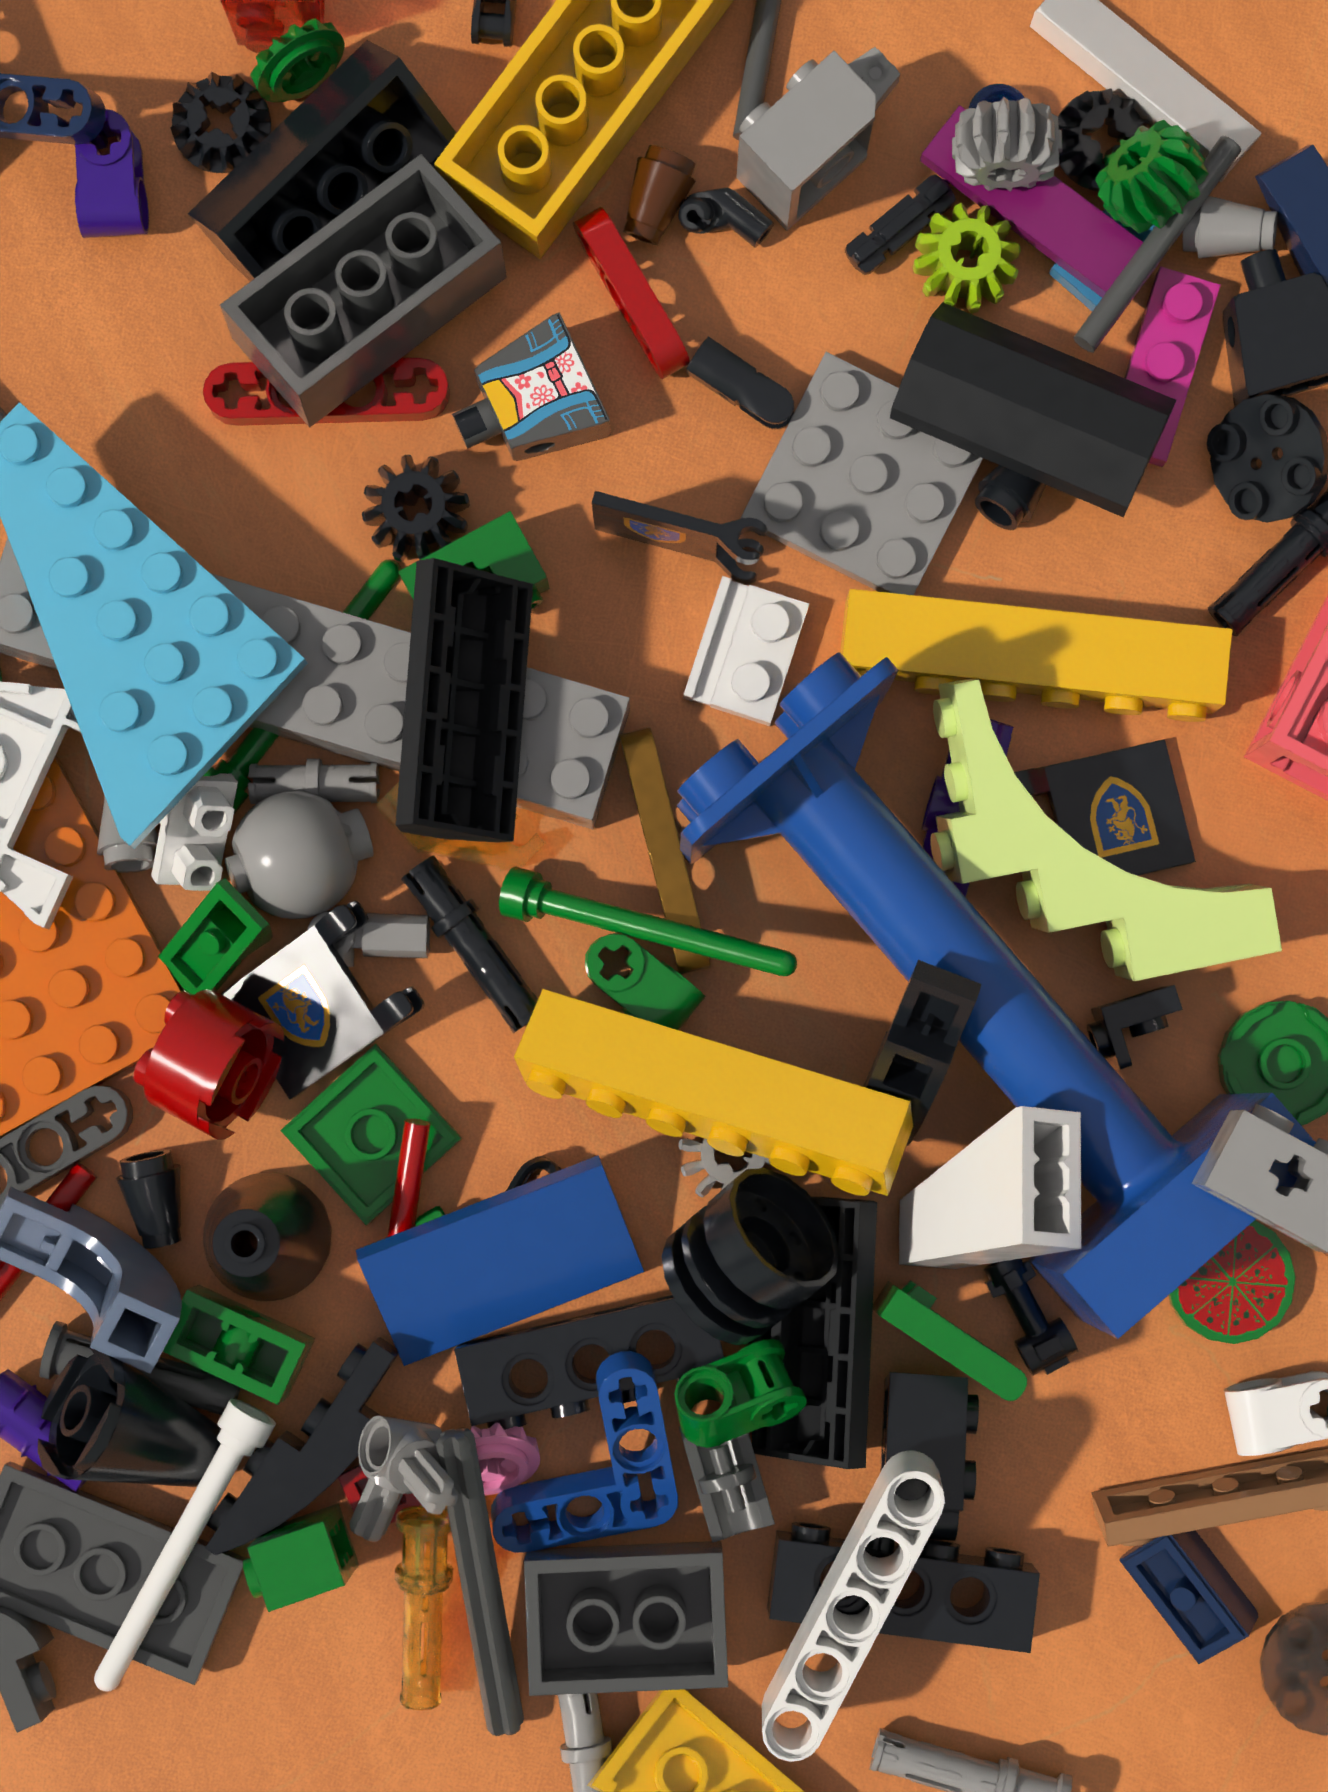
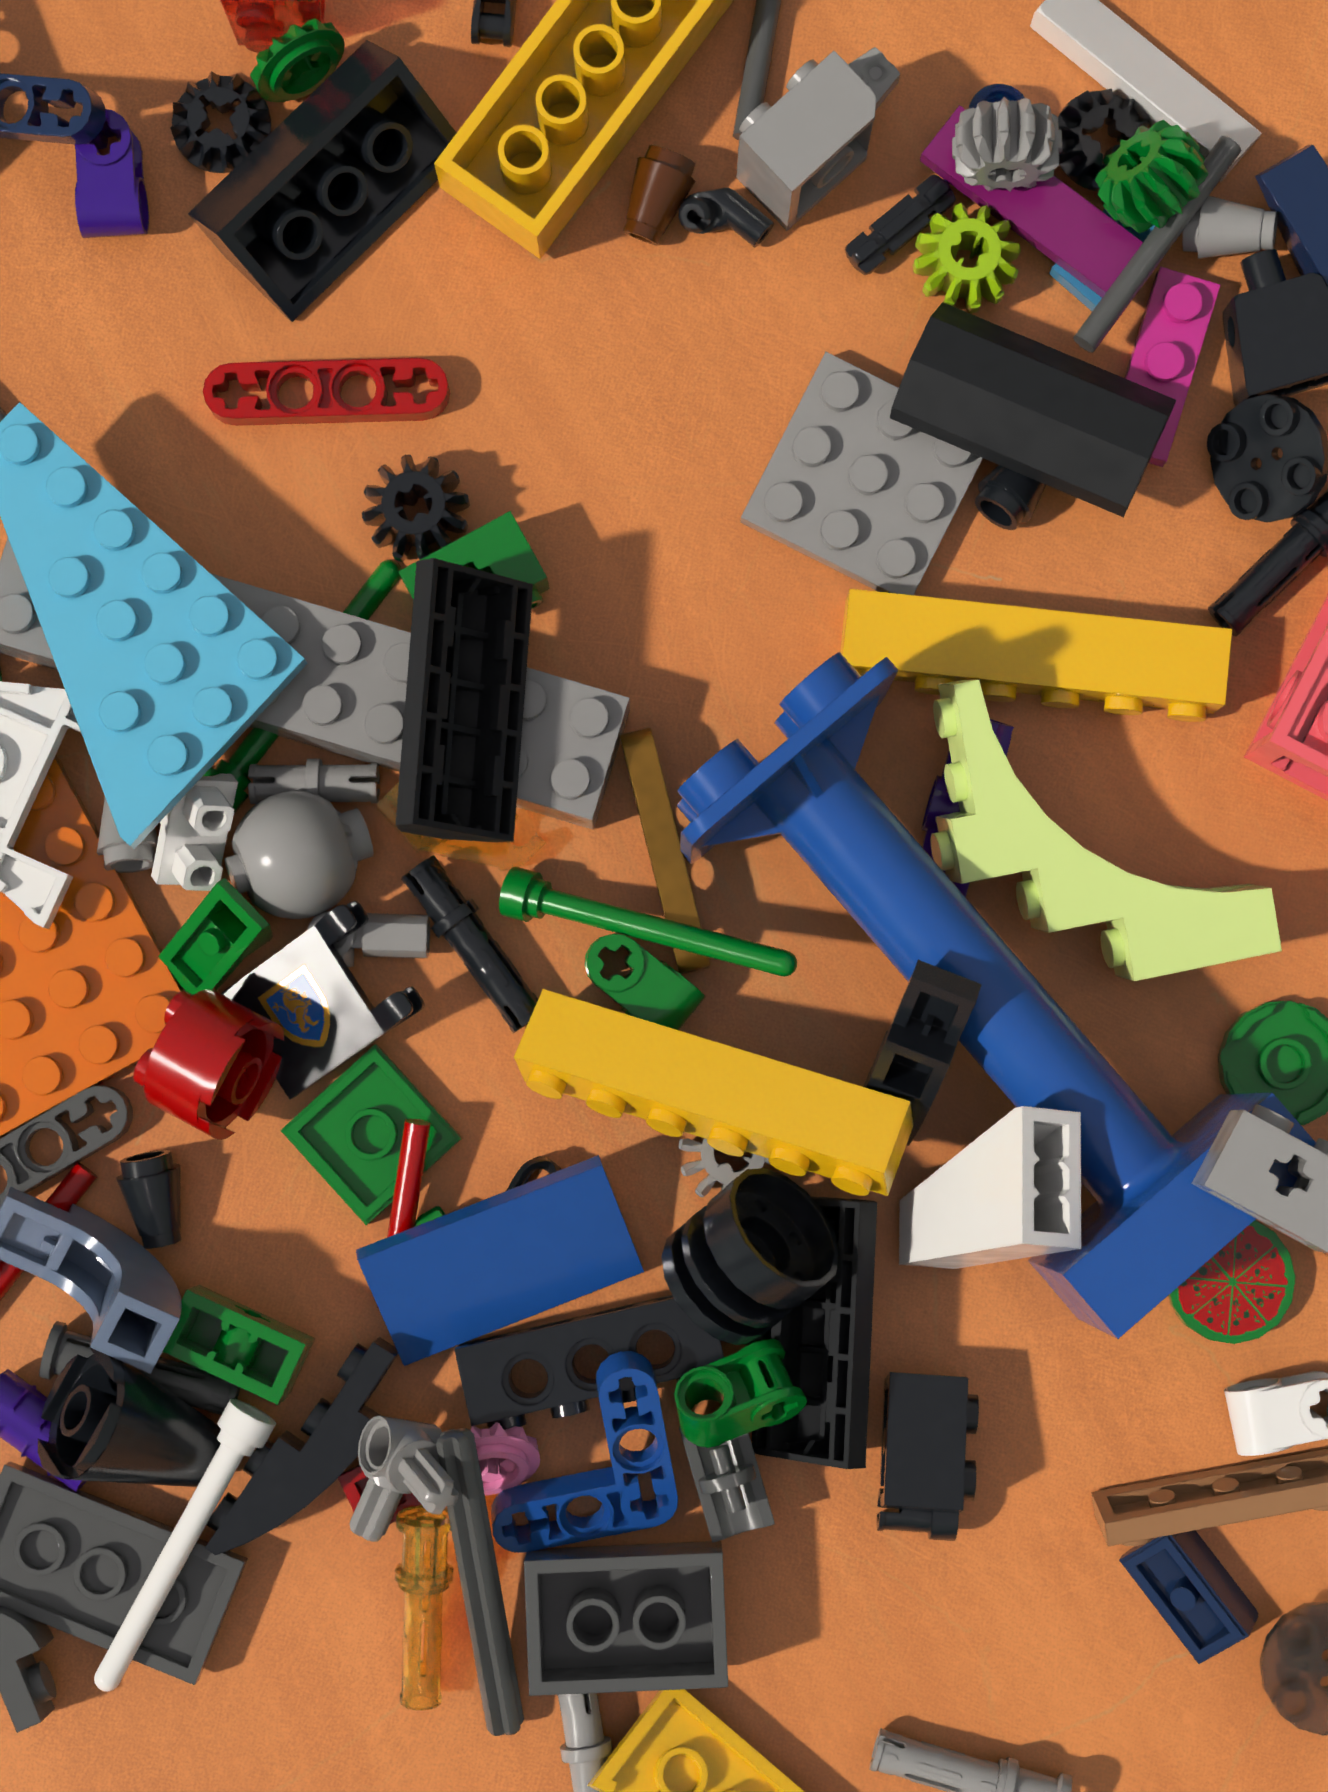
(289, 1230): black cone -> none
(301, 1559): green brick -> none
(365, 290): dark grey brick -> none
(535, 396): torso -> none
(631, 292): red beam -> none
(682, 533): black flag -> none
(742, 385): black bar -> none
(746, 651): white plate -> none
(851, 1636): white beam -> none
(911, 1313): green container -> none
(997, 1621): black brick -> none
(1044, 1343): black bar -> none
(1119, 806): black flag -> none
(1139, 1013): black bracket -> none

